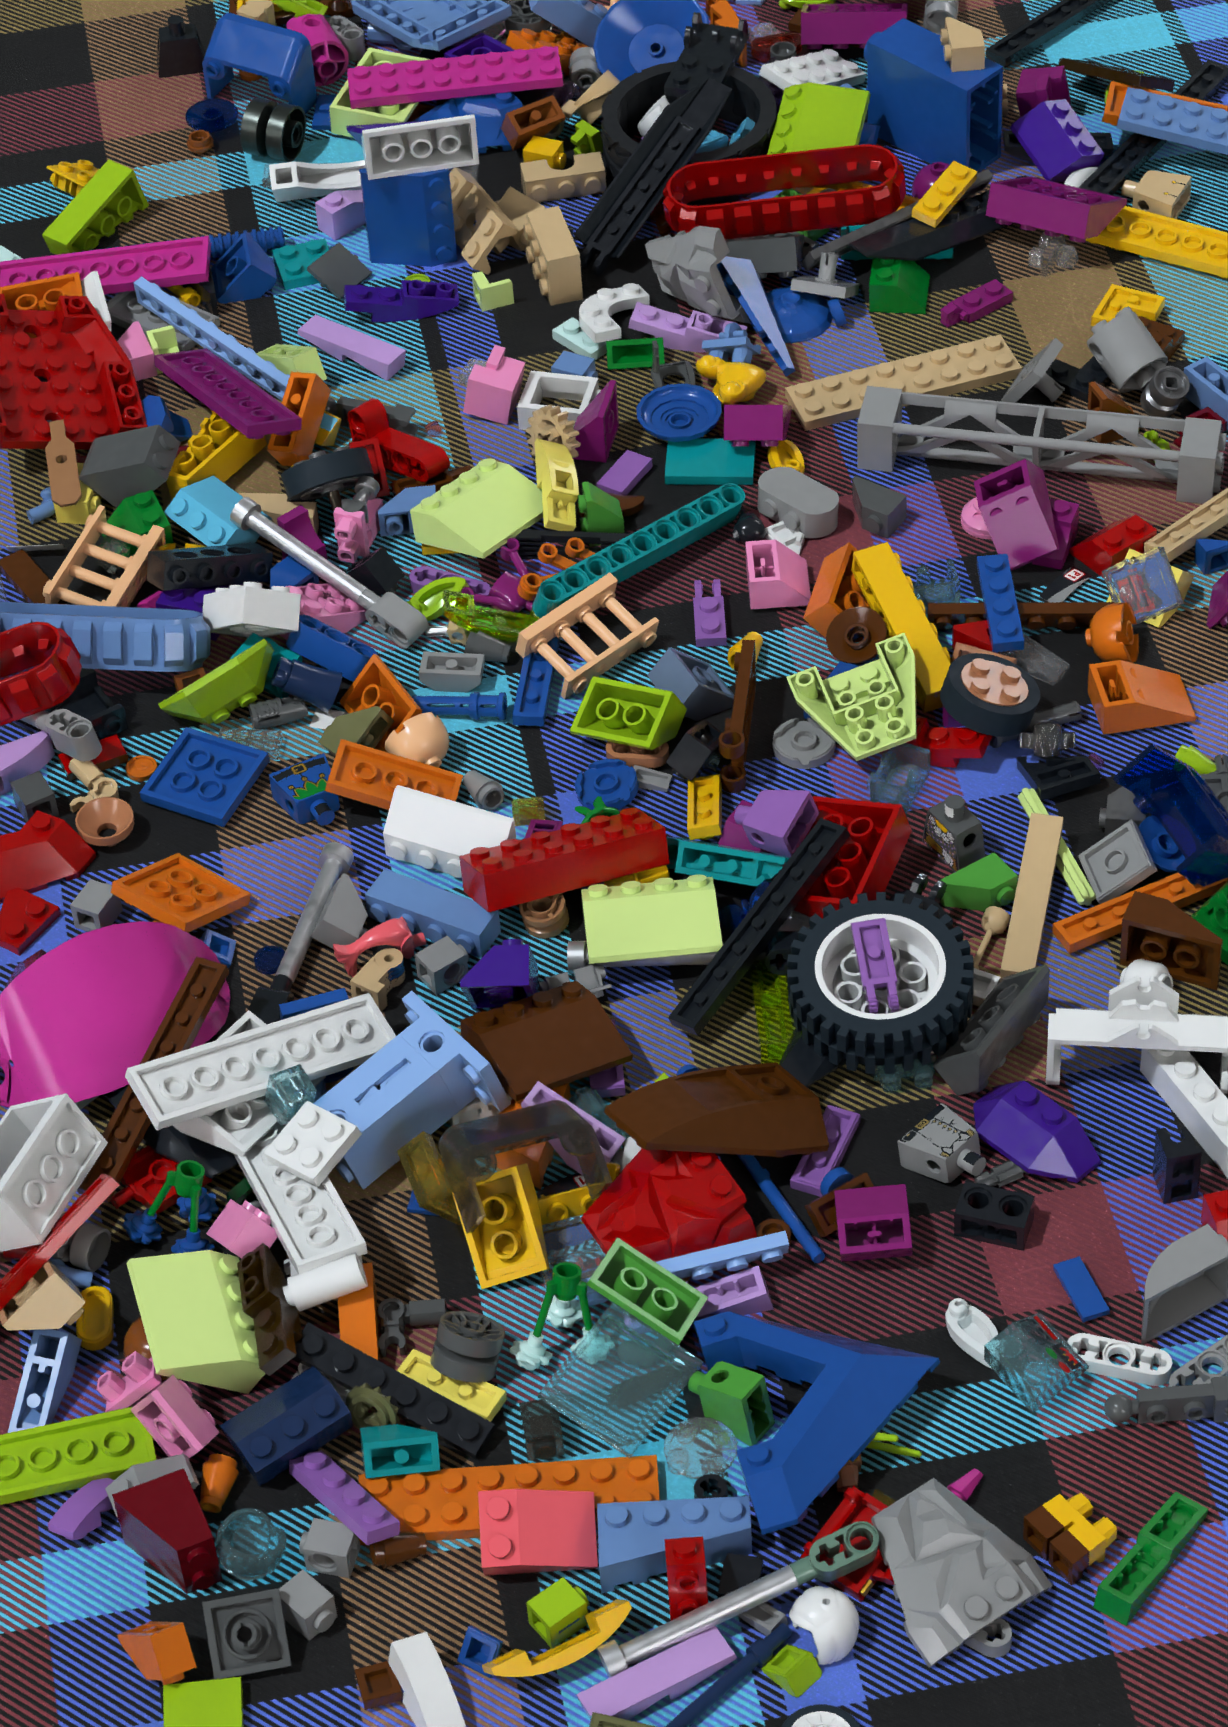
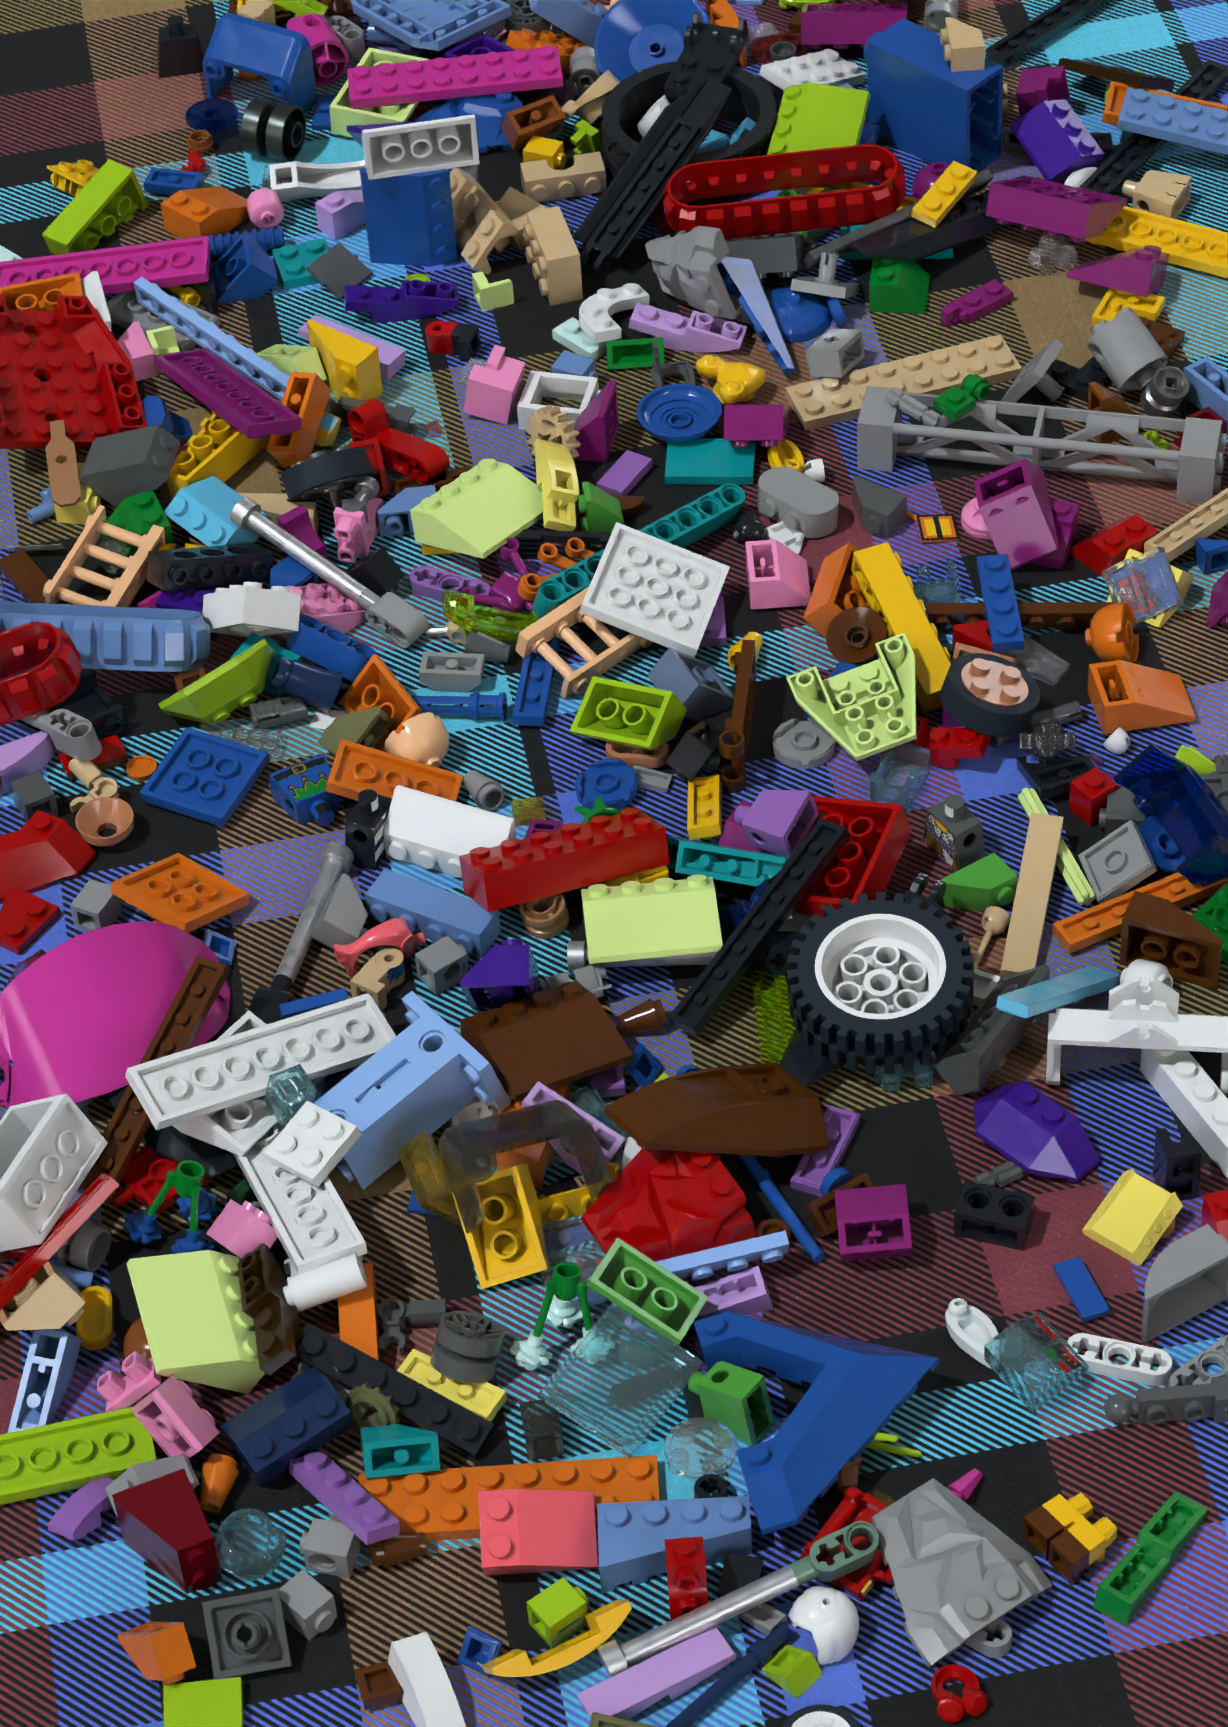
(170, 181): none -> blue plate
(195, 163): none -> red arm
(203, 212): none -> orange slope
(265, 208): none -> bright pink head
(268, 959): clear blue piece -> none
(349, 363): none -> yellow slope
(365, 829): none -> black torso
(430, 597): lime arm -> none
(453, 339): none -> leg
(643, 1018): none -> reddish brown cone
(643, 1067): none -> blue slope
(654, 589): none -> white plate
(733, 344): medium blue hips -> none
(815, 470): none -> white hinge
(835, 353): none -> light grey brick
(875, 962): medium lavender hinge -> none
(913, 407): none -> light grey axle
(936, 527): none -> piece
(941, 1147): light grey torso -> none
(951, 1707): none -> red piece
(957, 402): none -> green plate
(1057, 991): none -> medium azure tile
(1065, 584): sticker -> none
(1090, 794): none -> red slope
(1117, 742): none -> white hinge
(1133, 271): none -> magenta slope
(1134, 1217): none -> light yellow slope

